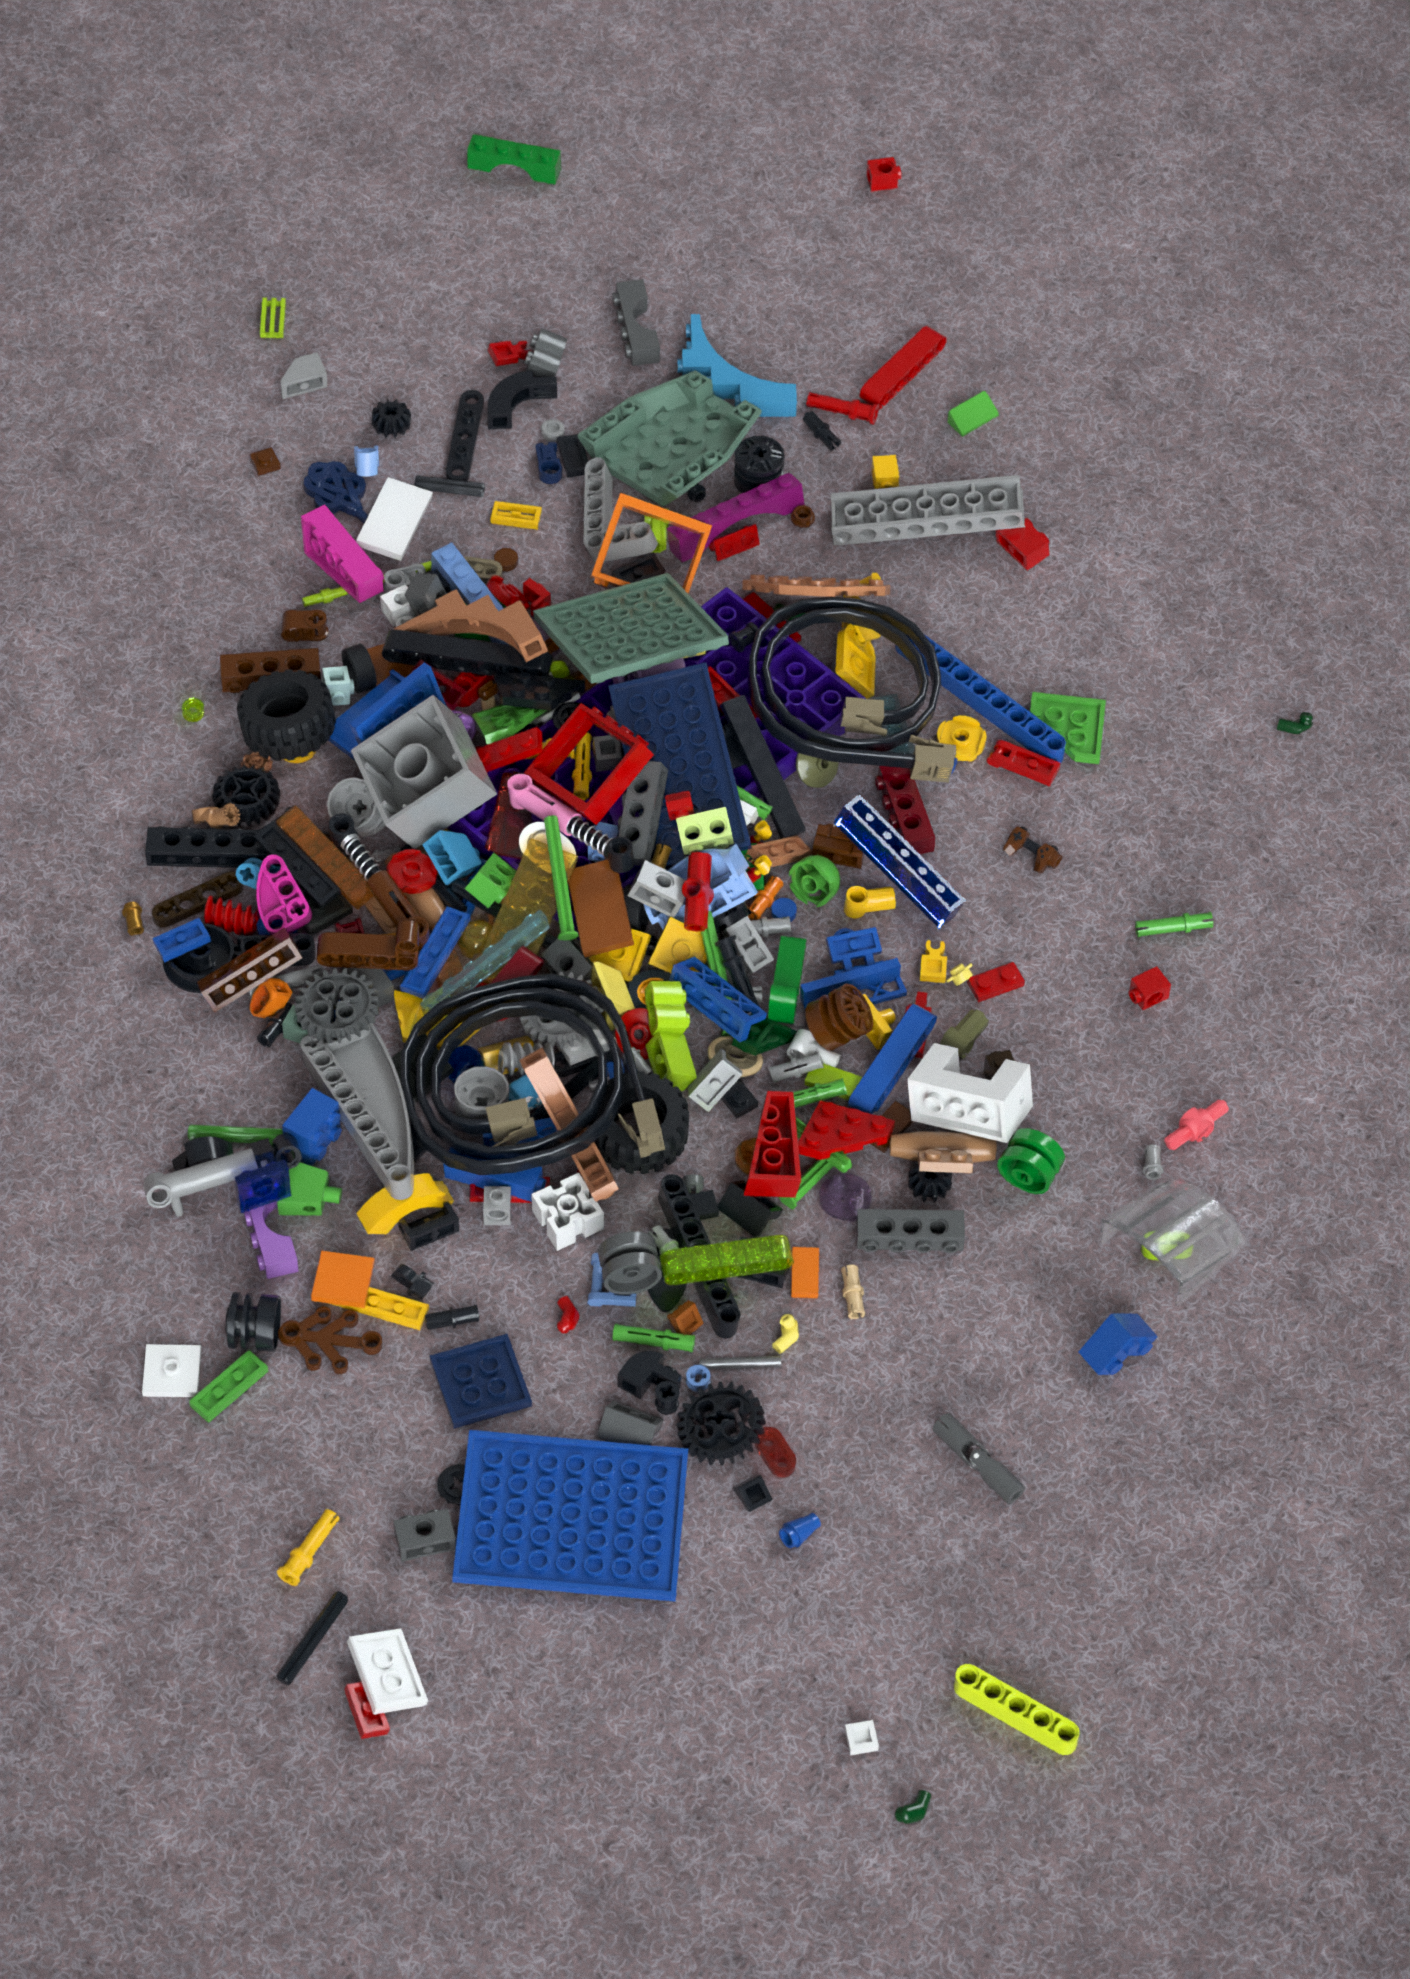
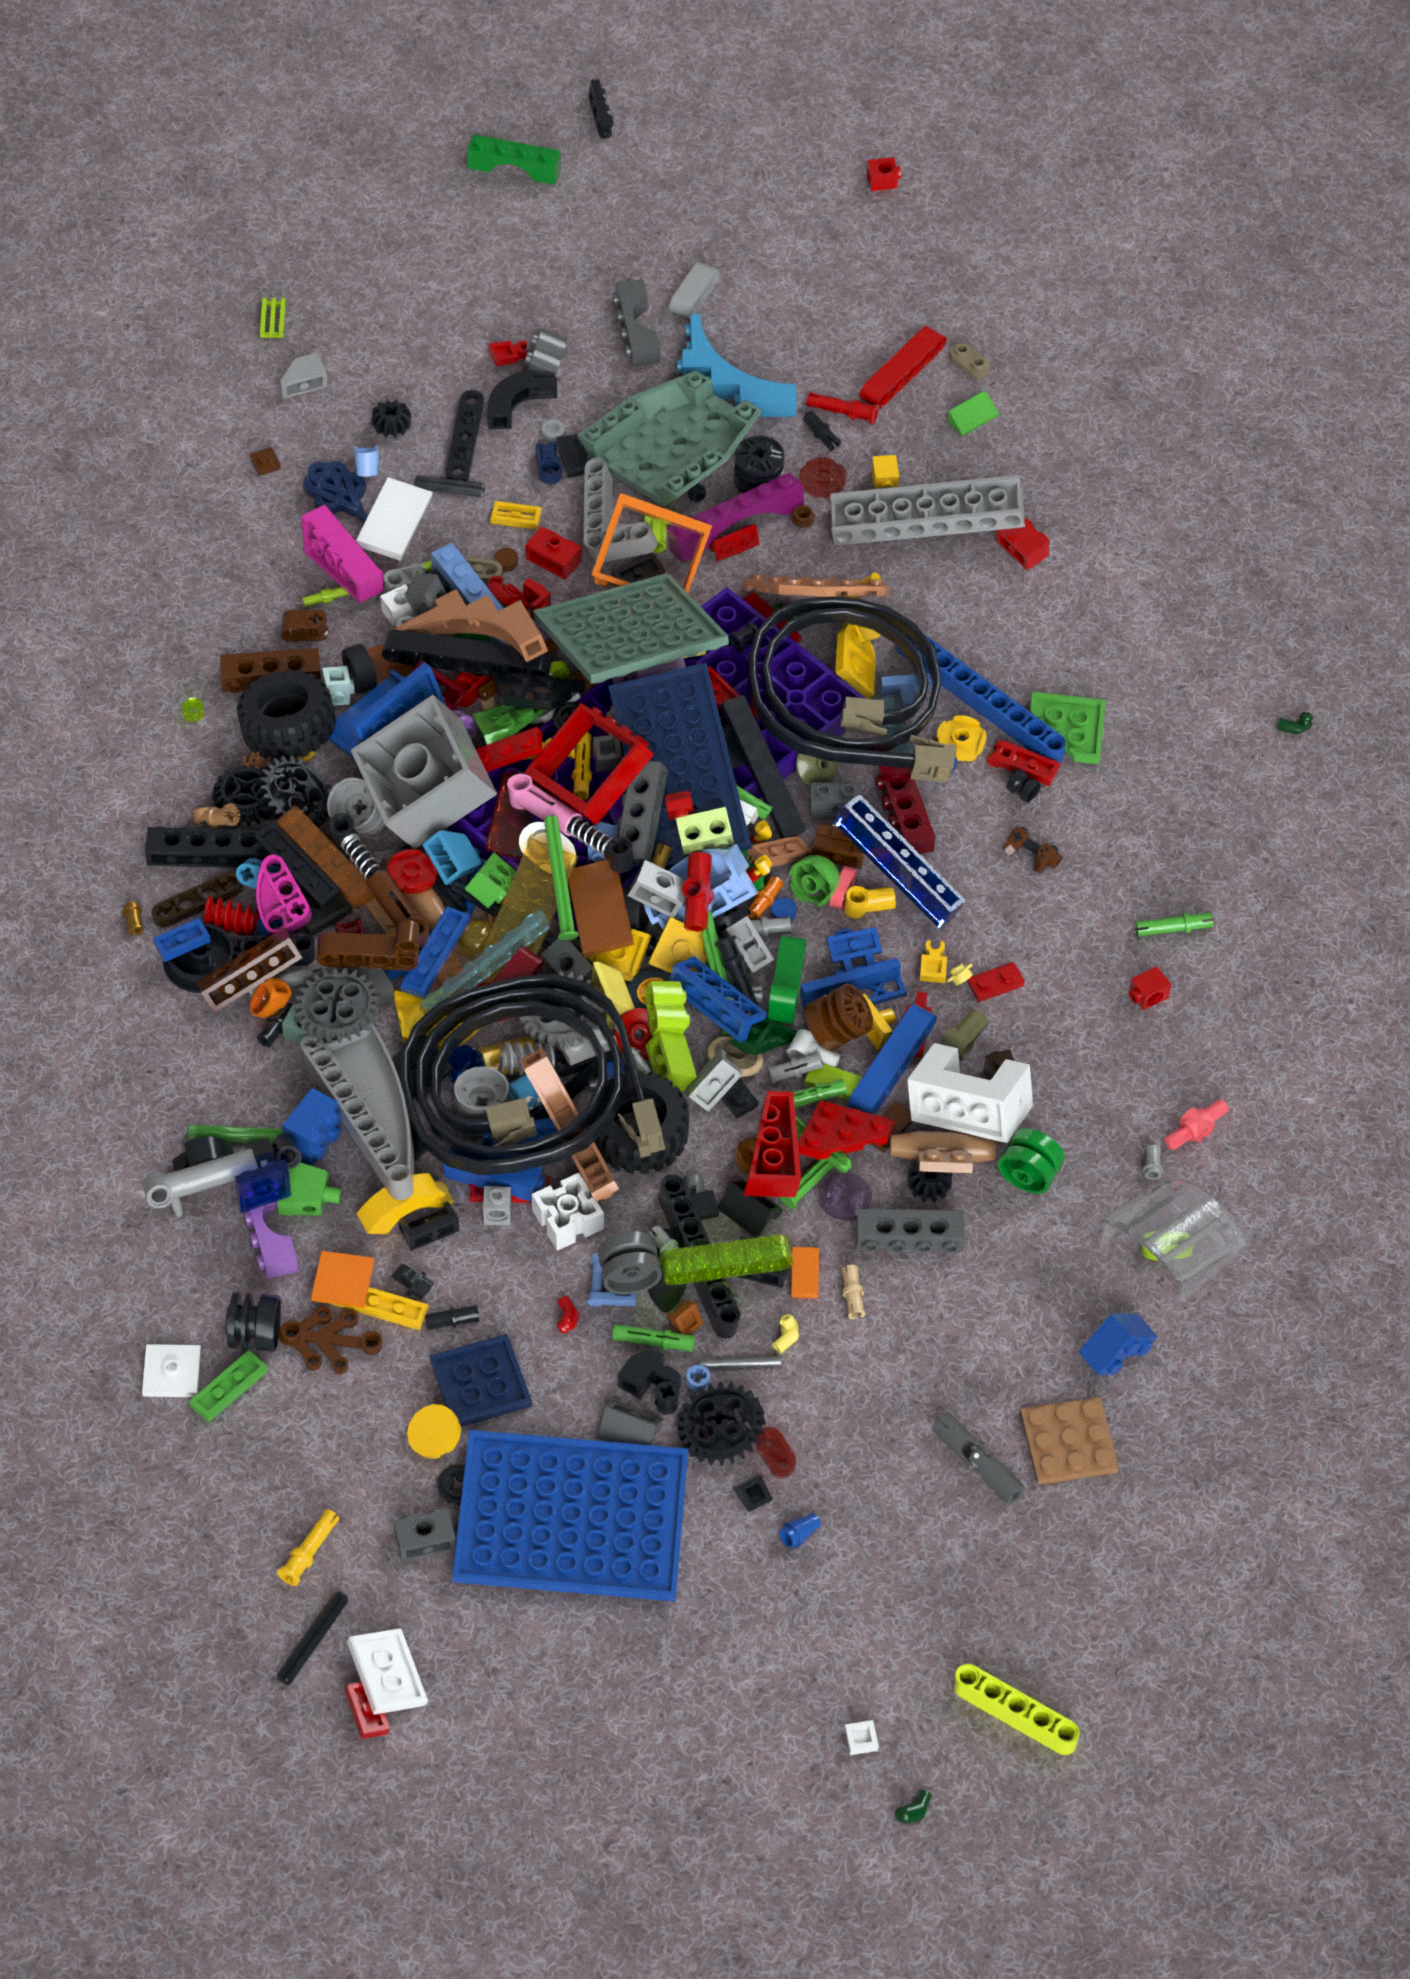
(303, 786): none -> black gear
(434, 1431): none -> yellow tile
(553, 552): none -> red brick
(600, 110): none -> black hinge
(694, 290): none -> light grey beam
(823, 484): none -> clear red tile
(829, 798): none -> dark grey brick
(847, 880): none -> coral beam
(903, 685): none -> medium blue tile
(969, 361): none -> dark tan plate
(1023, 785): none -> black wheel
(1069, 1440): none -> medium nougat plate

